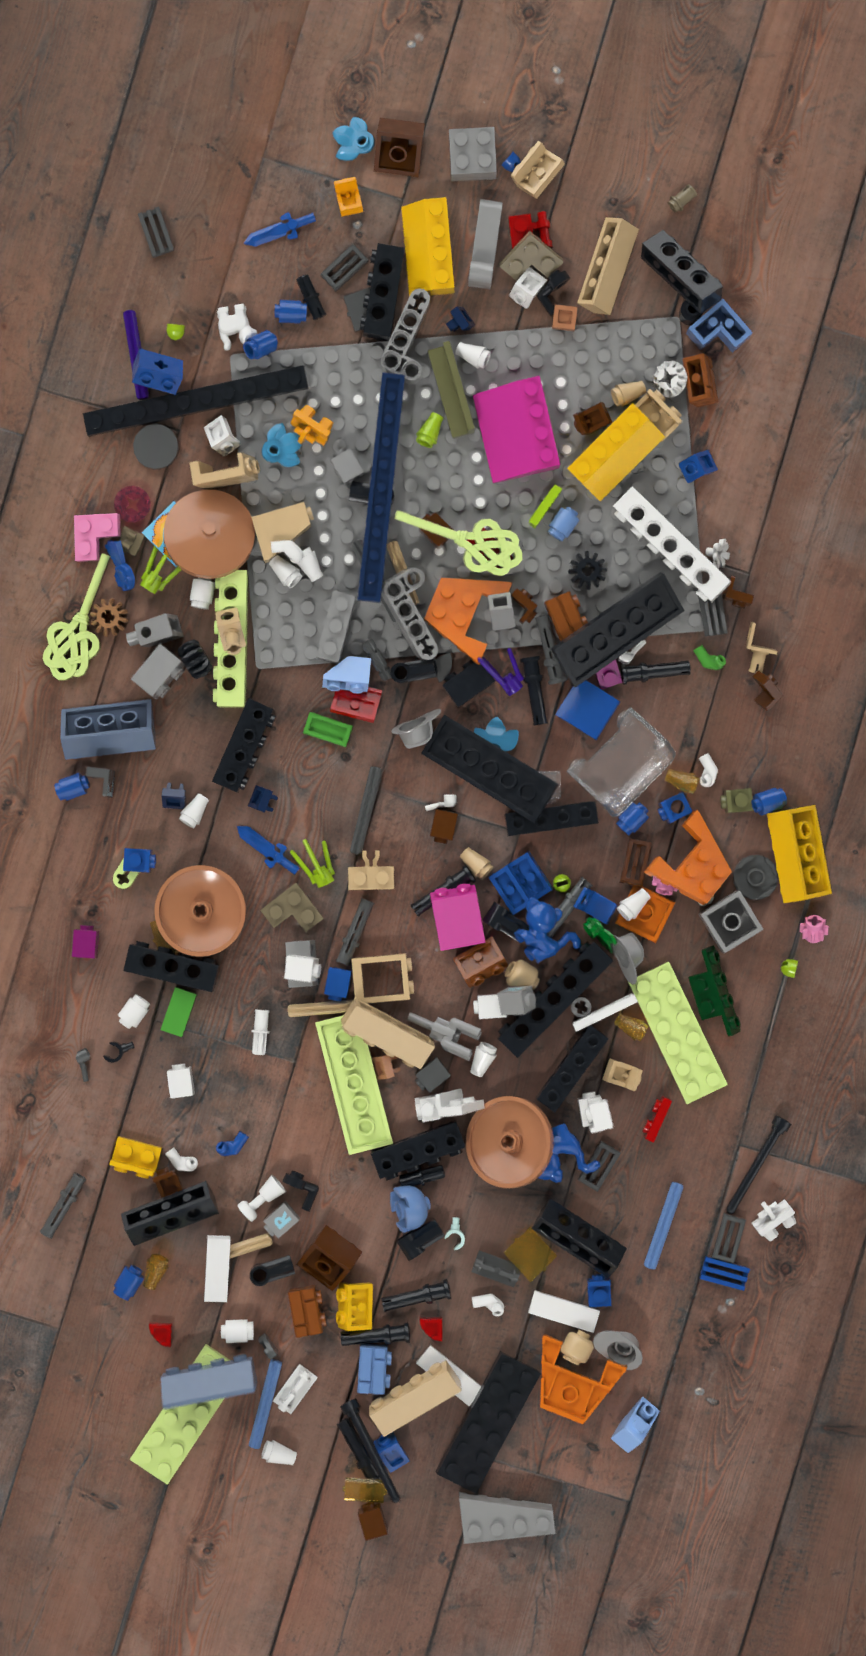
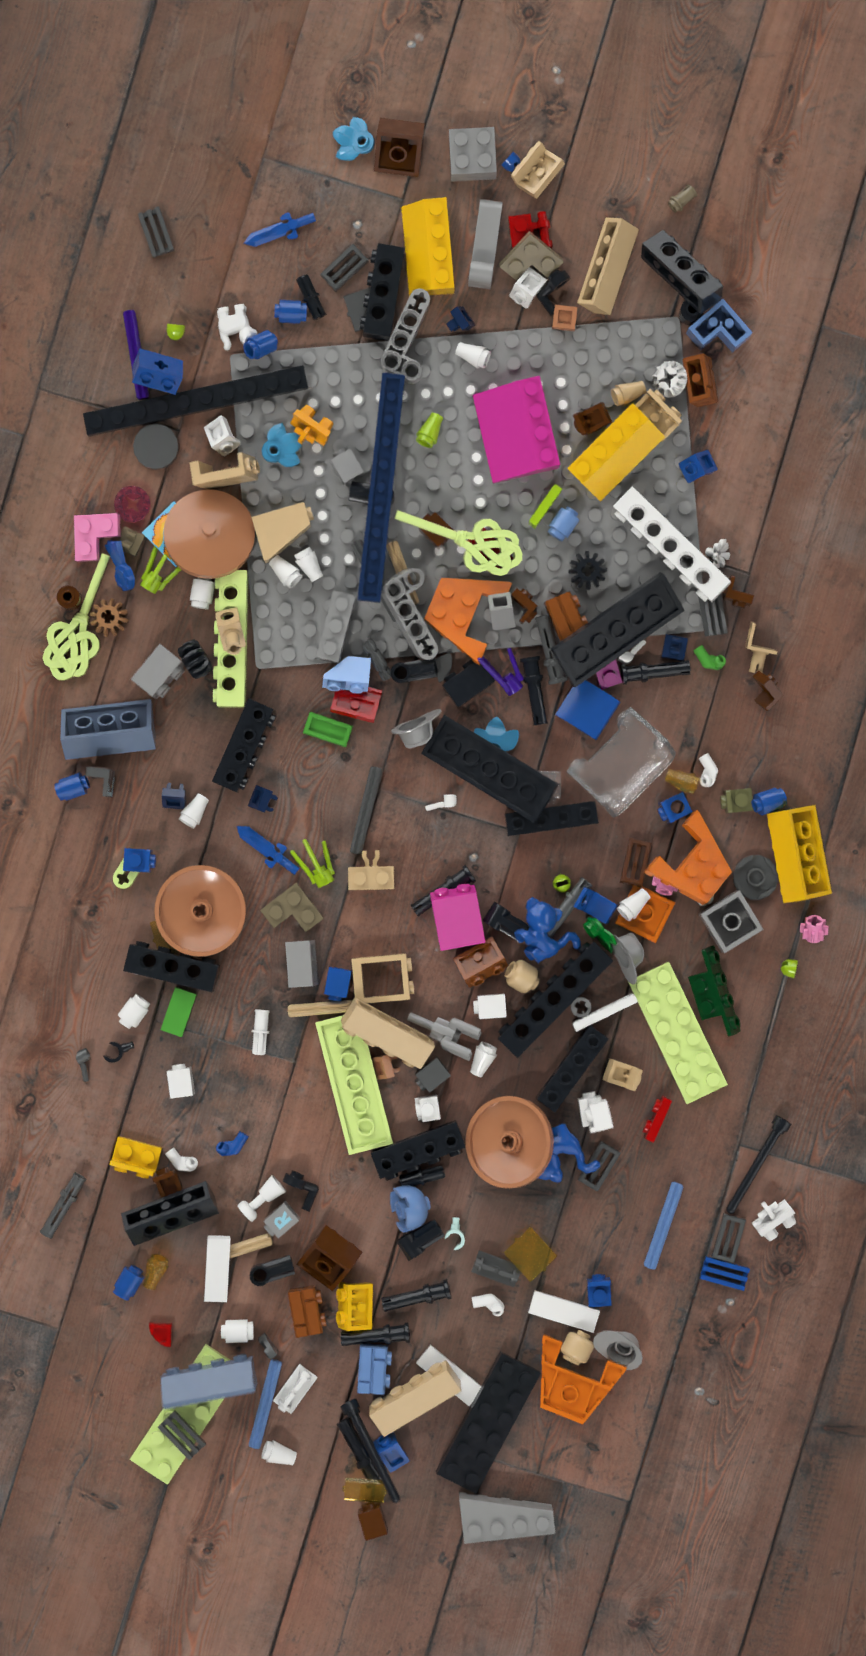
(75, 601): none -> reddish brown brick
(85, 942): magenta brick -> none
(162, 628): light grey torso -> none
(195, 1449): none -> dark grey tile
(289, 548): white arm -> none
(302, 968): white brick -> none
(345, 957): dark grey pin -> none
(348, 196): light orange bracket -> none
(432, 1327): red tile -> none
(443, 826): reddish brown brick -> none
(451, 390): olive fence -> none
(453, 1103): white bracket -> none
(477, 864): tan cone -> none
(516, 1000): light grey brick -> none
(520, 882): blue slope -> none
(579, 1238): black brick -> none
(632, 818): blue brick -> none
(632, 1026): clear yellow cone -> none
(635, 1425): light blue slope -> none
(674, 647): none -> dark blue tile

